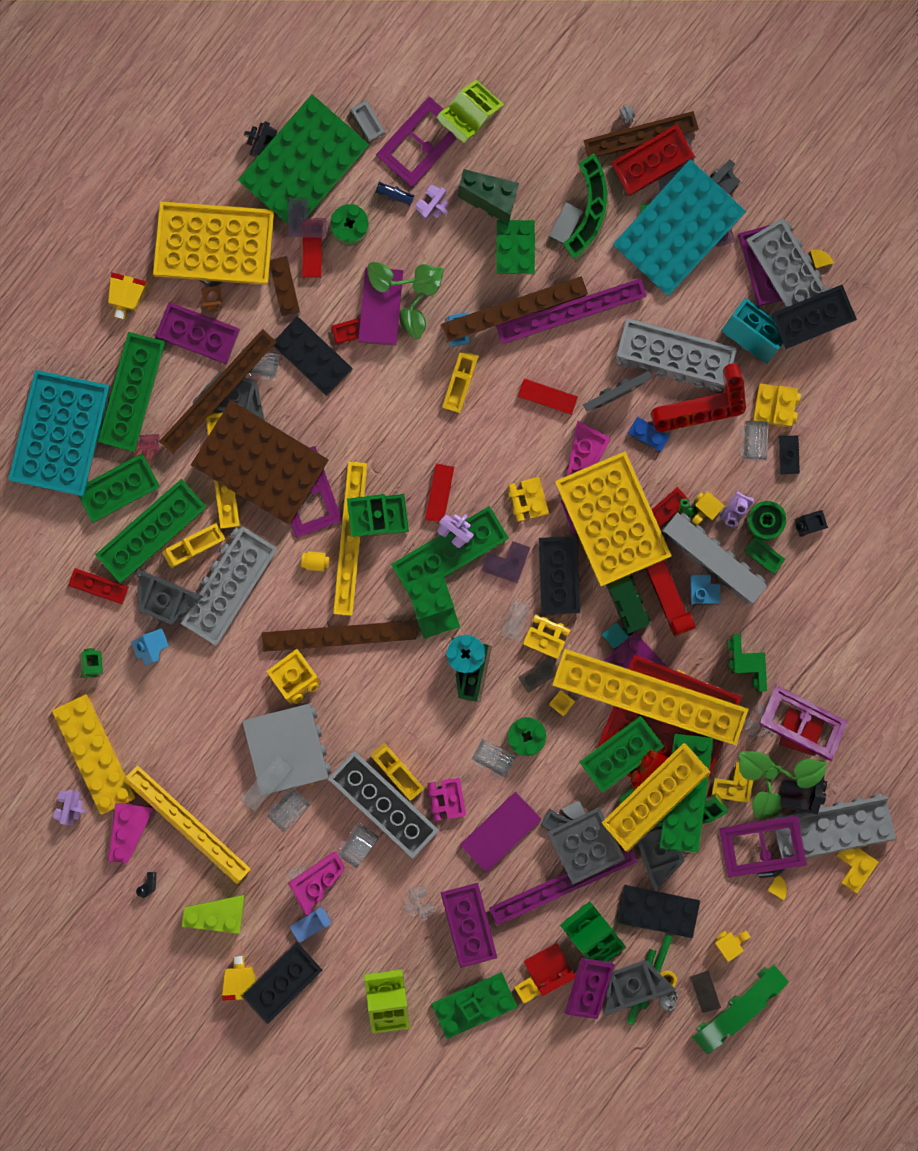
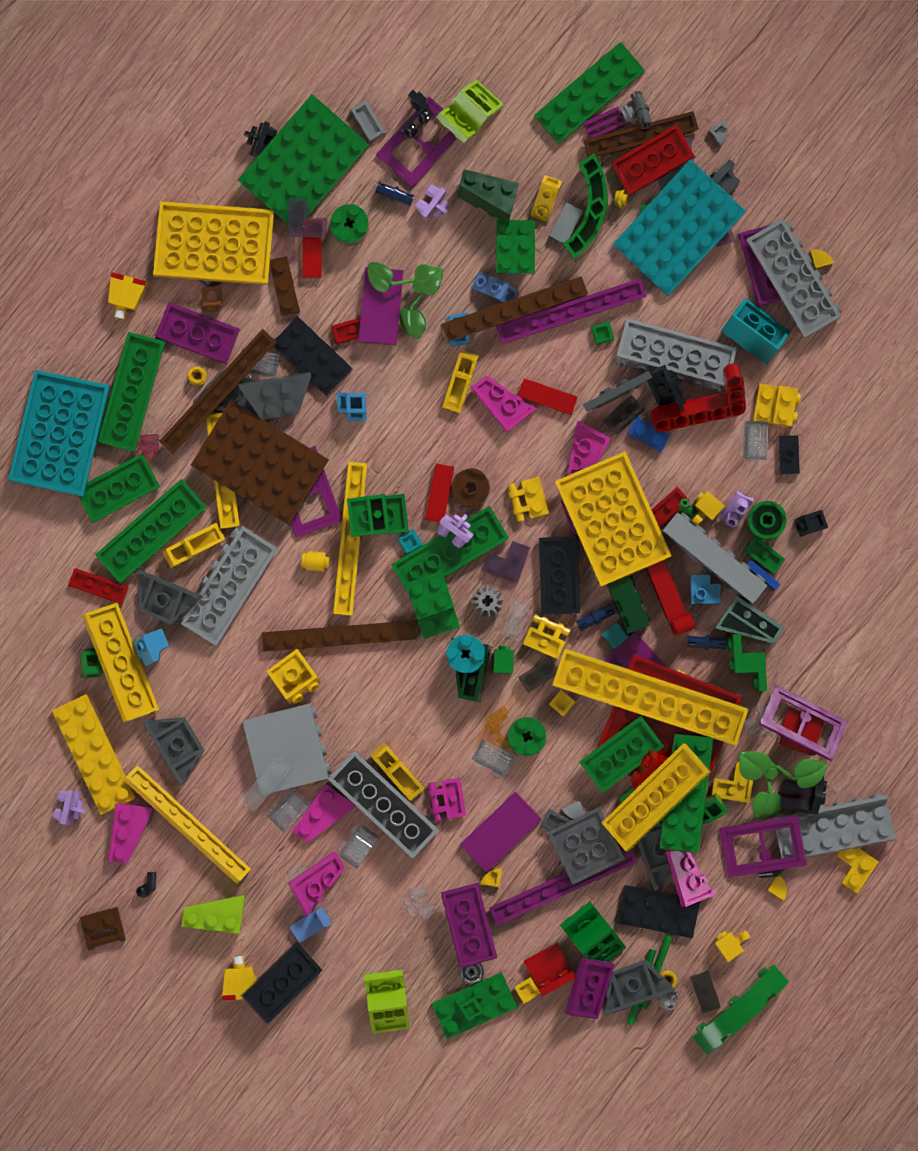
(102, 921): none -> reddish brown plate
(120, 662): none -> yellow plate
(177, 745): none -> dark grey wing
(193, 371): none -> yellow plate
(277, 395): none -> dark grey wing
(322, 813): none -> dark pink wing
(354, 404): none -> dark azure brick
(410, 541): none -> teal tile
(418, 102): none -> black bracket
(474, 977): none -> light grey plate
(480, 482): none -> reddish brown plate
(482, 597): none -> light grey gear
(492, 878): none -> yellow tile
(494, 287): none -> medium blue bracket
(498, 716): none -> clear yellow bracket
(502, 404): none -> dark pink wing
(503, 660): none -> green brick
(546, 198): none -> yellow bracket
(589, 93): none -> green plate
(595, 617): none -> dark blue pin
(602, 333): none -> green tile
(618, 117): none -> magenta tile
(621, 199): none -> yellow plate
(624, 415): none -> clear smoke plate
(641, 109): none -> dark grey pin
(665, 387): none -> black bracket
(688, 879): none -> dark pink wing
(707, 642): none -> dark blue pin
(719, 132): none -> light grey tile
(749, 622): none -> sand green wedge
(770, 582): none -> blue tile
(813, 316): black plate -> none

